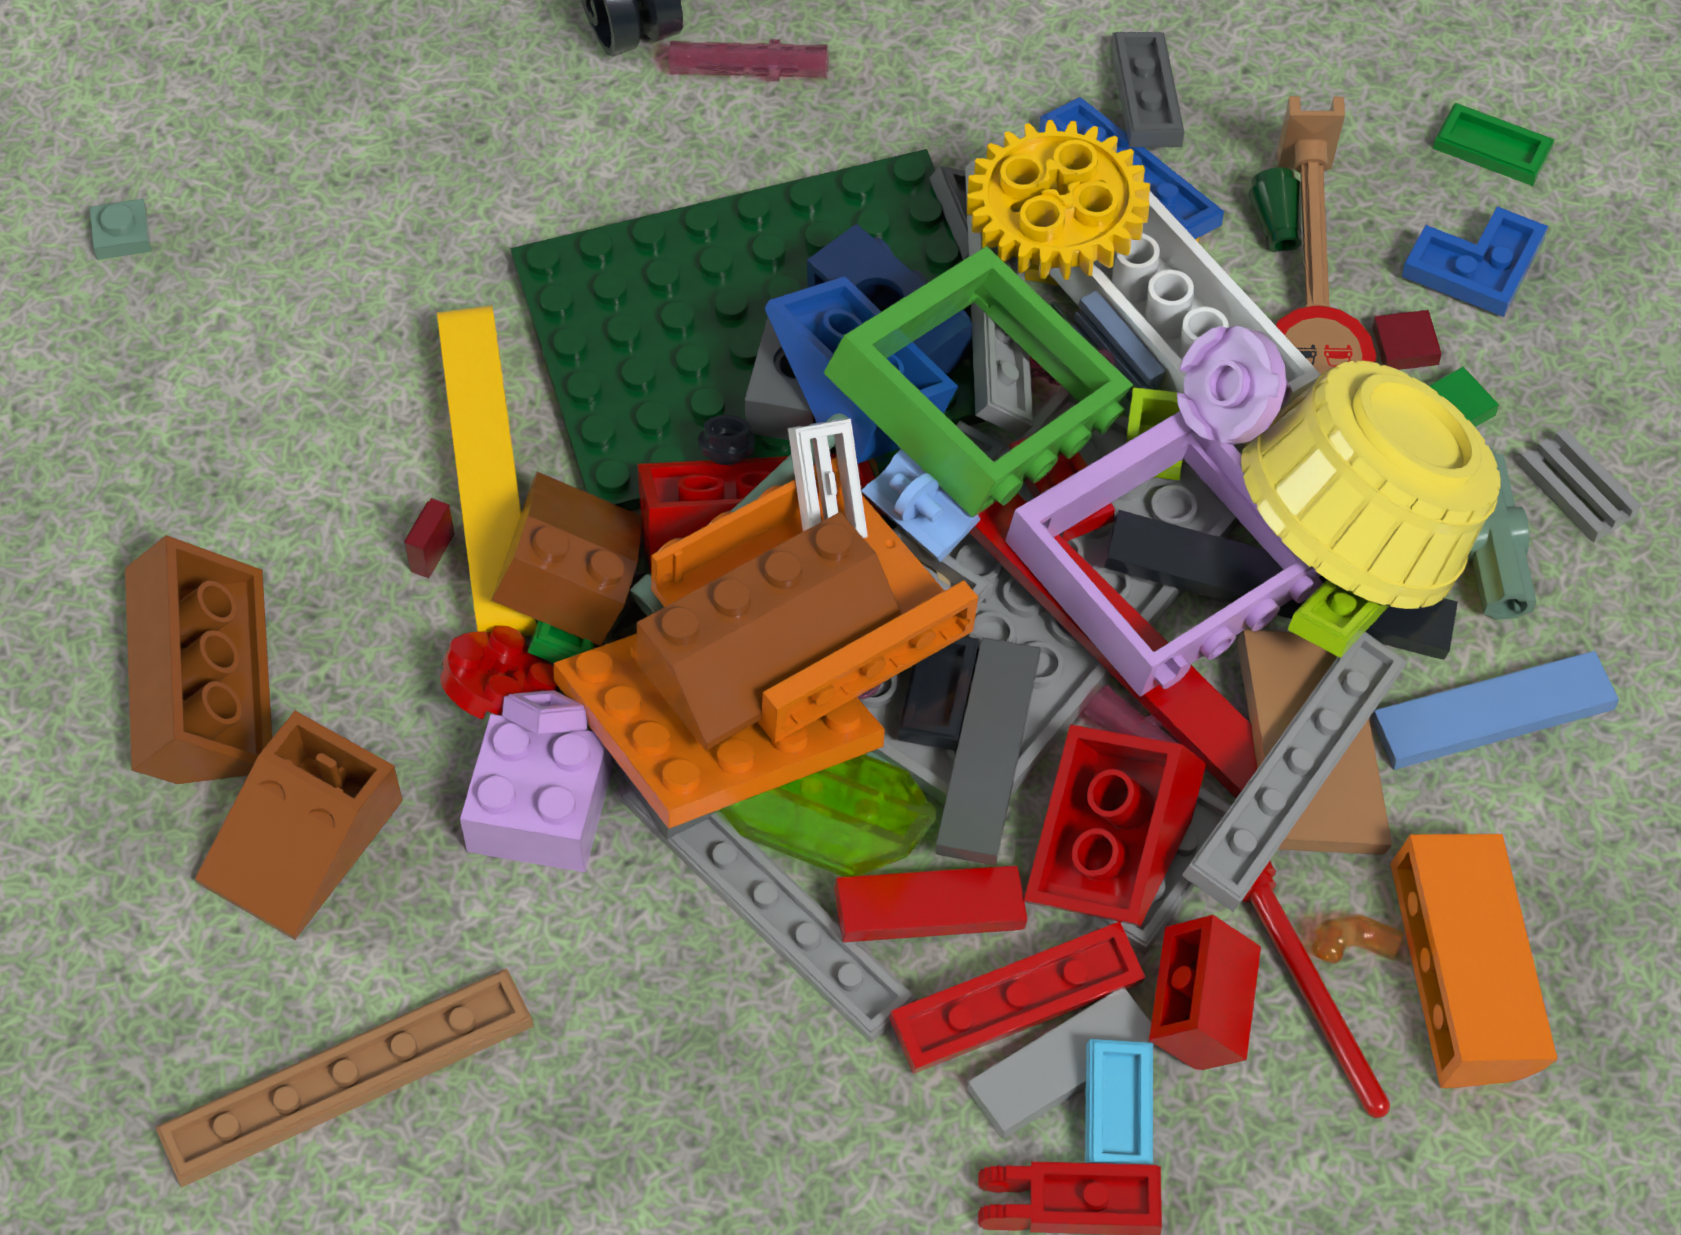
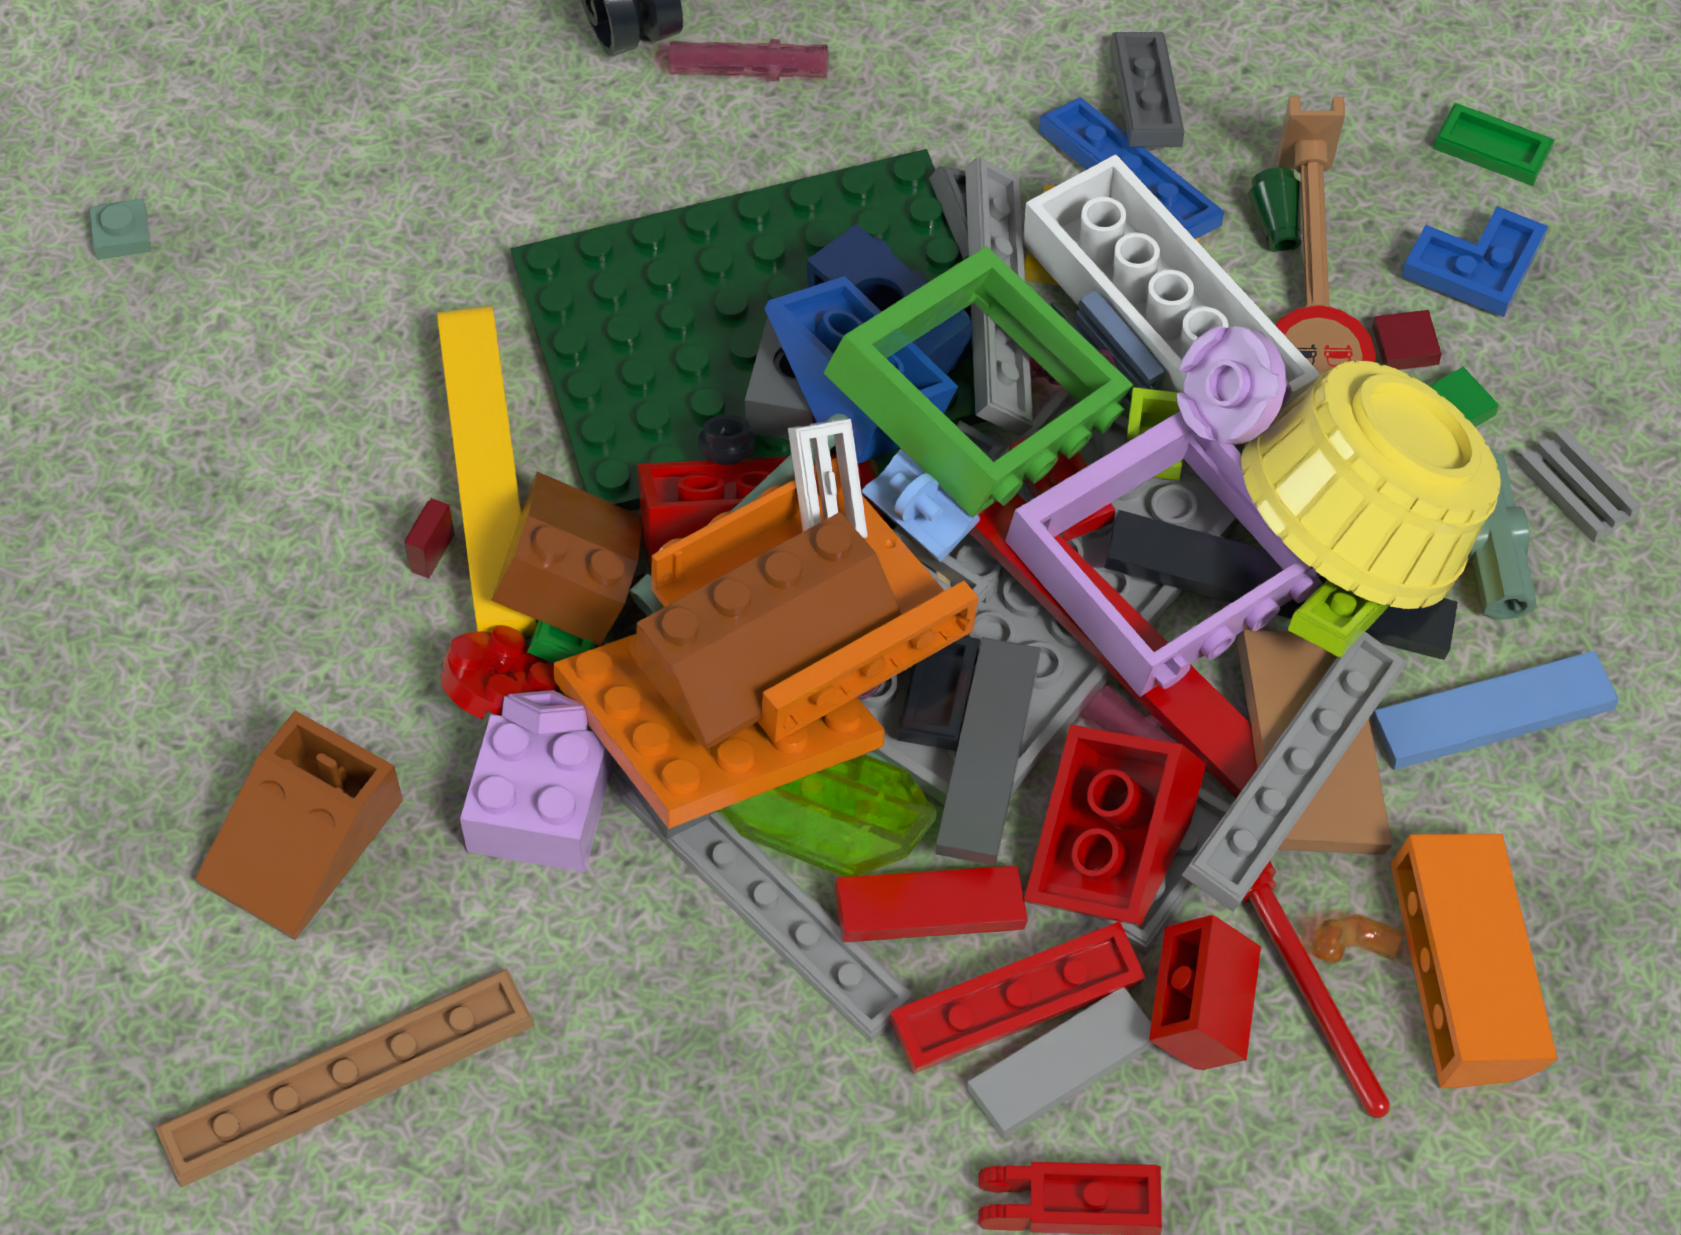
(196, 664): dark orange slope -> none
(1058, 199): yellow gear -> none
(1119, 1102): medium azure tile -> none

